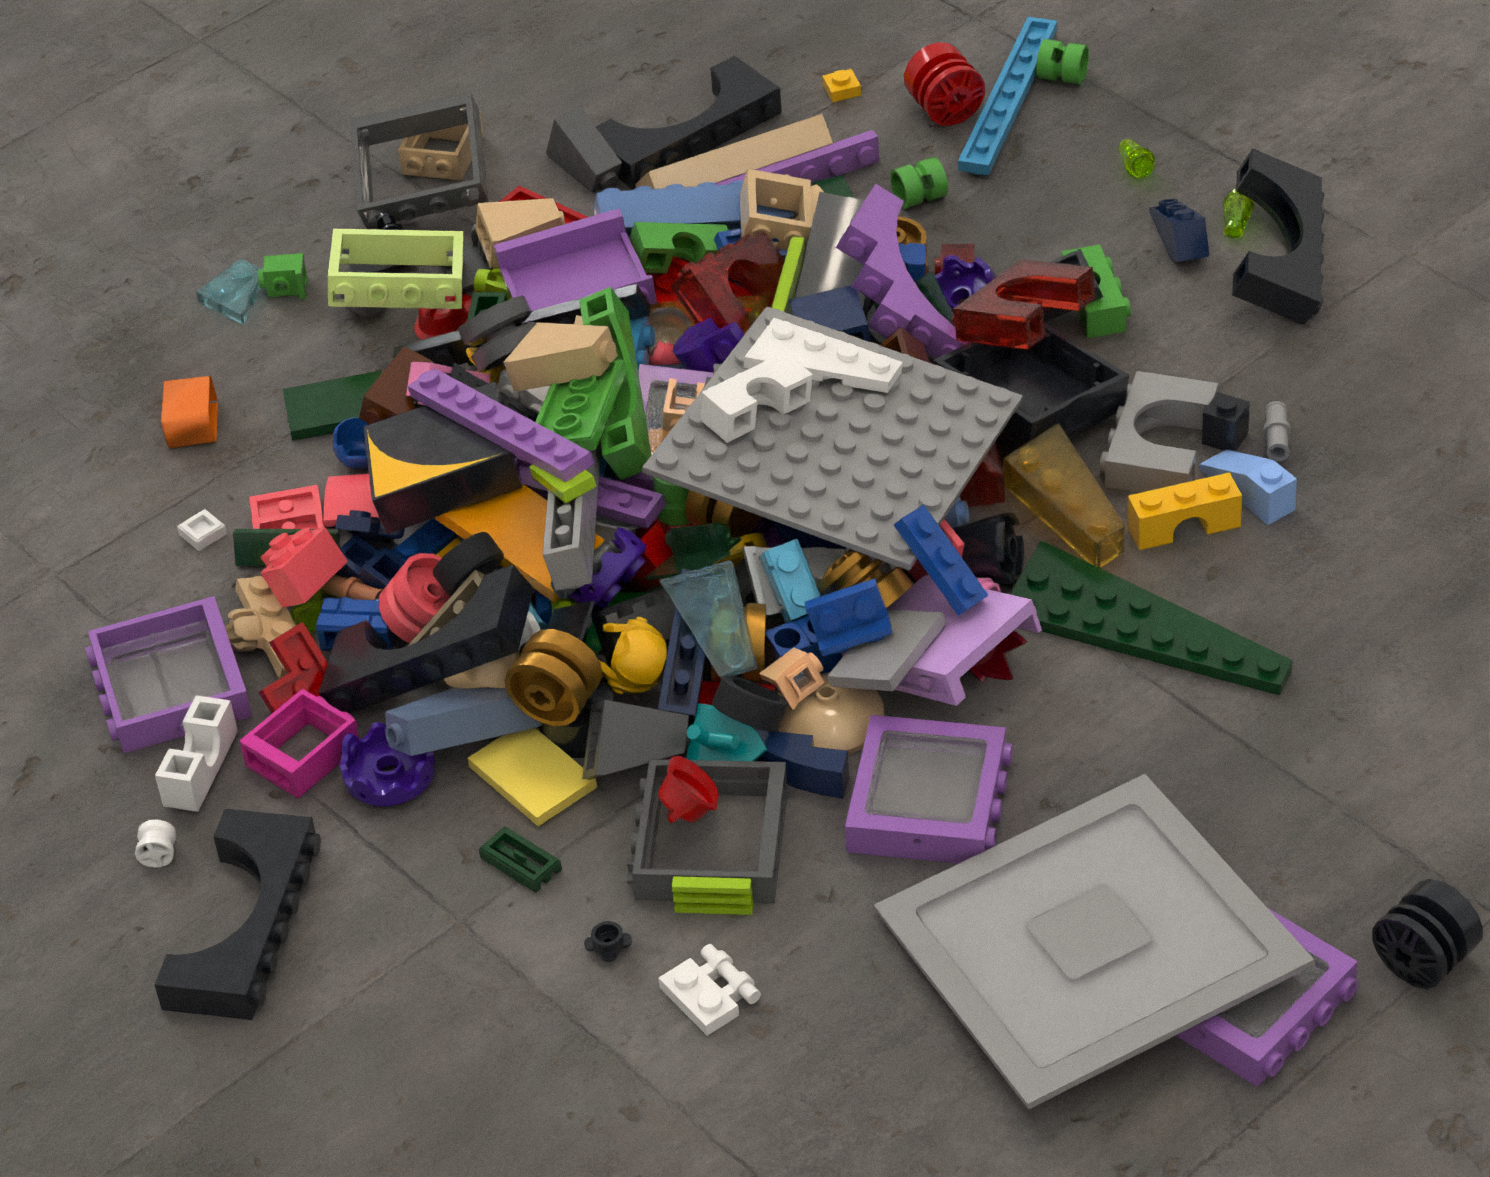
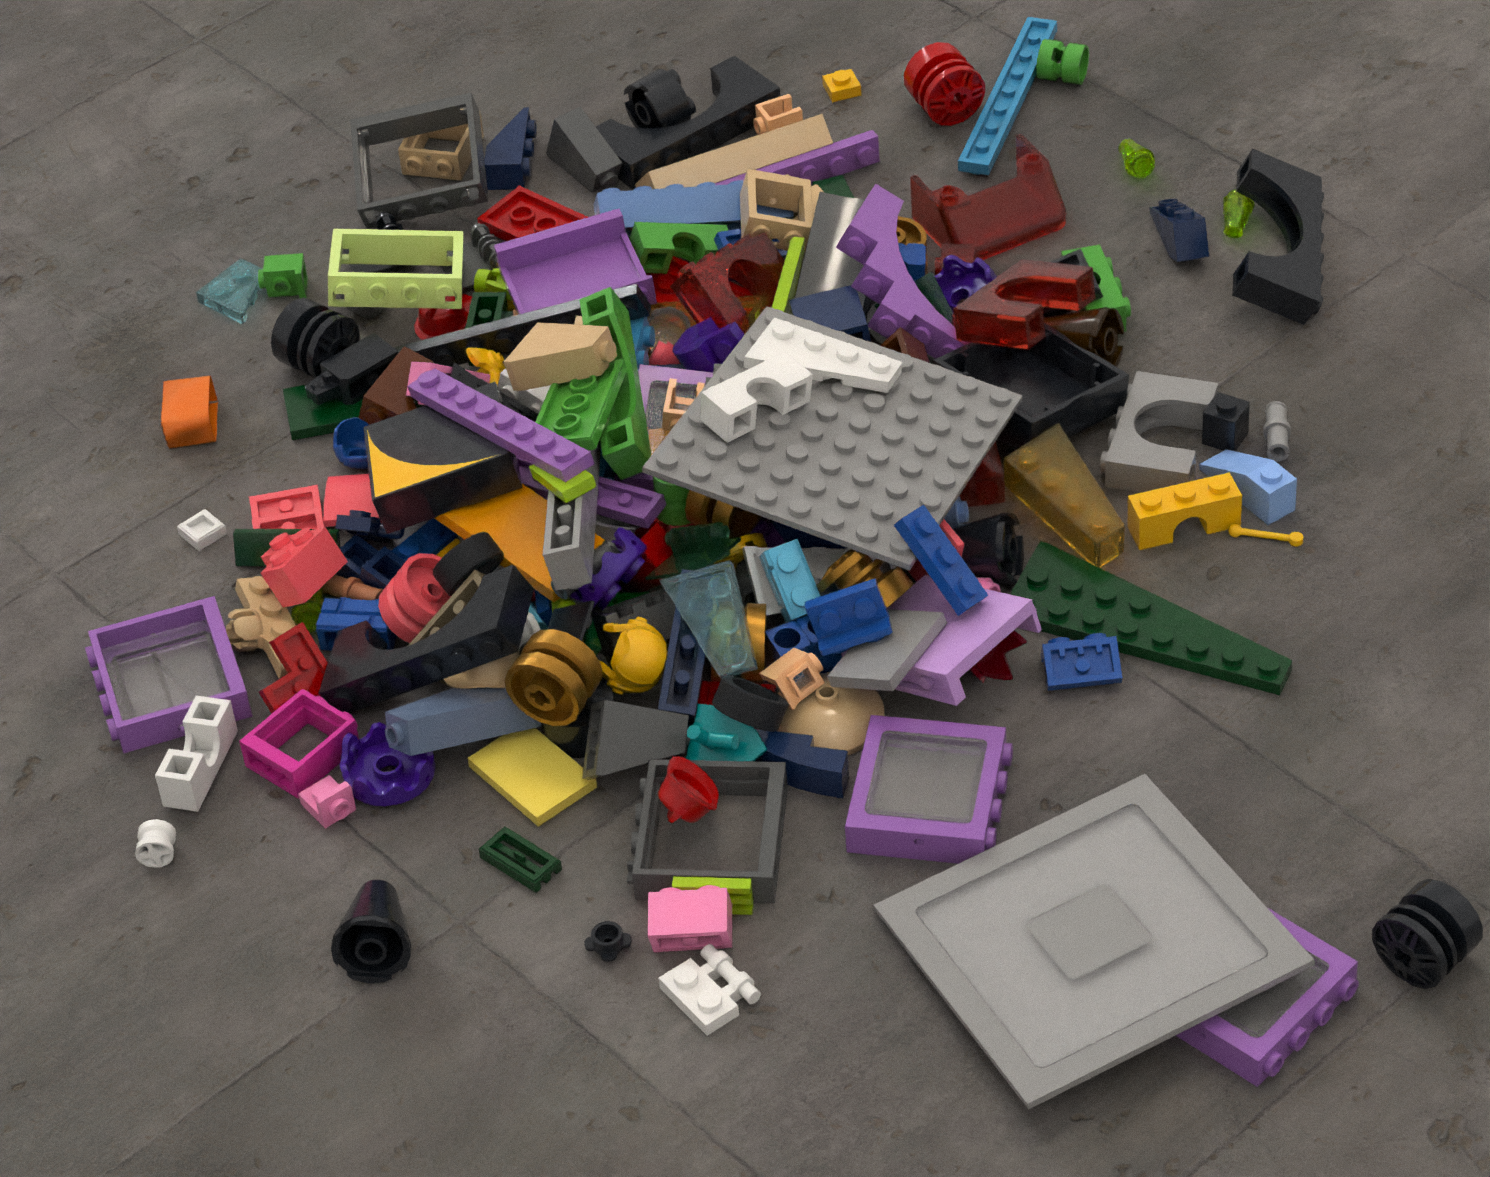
(234, 973): black arch -> none
(311, 334): none -> black wheel
(328, 801): none -> bright pink bracket
(351, 371): none -> black hinge
(372, 935): none -> black cone
(499, 329): dark grey wheel -> none
(509, 153): none -> dark blue slope
(513, 219): tan slope -> none
(658, 100): none -> black brick
(689, 919): none -> bright pink brick
(776, 114): none -> light nougat window
(919, 183): bright green wheel -> none
(998, 215): none -> clear red windscreen
(1081, 662): none -> blue bracket
(1093, 331): none -> dark brown cone
(1295, 538): none -> yellow hinge

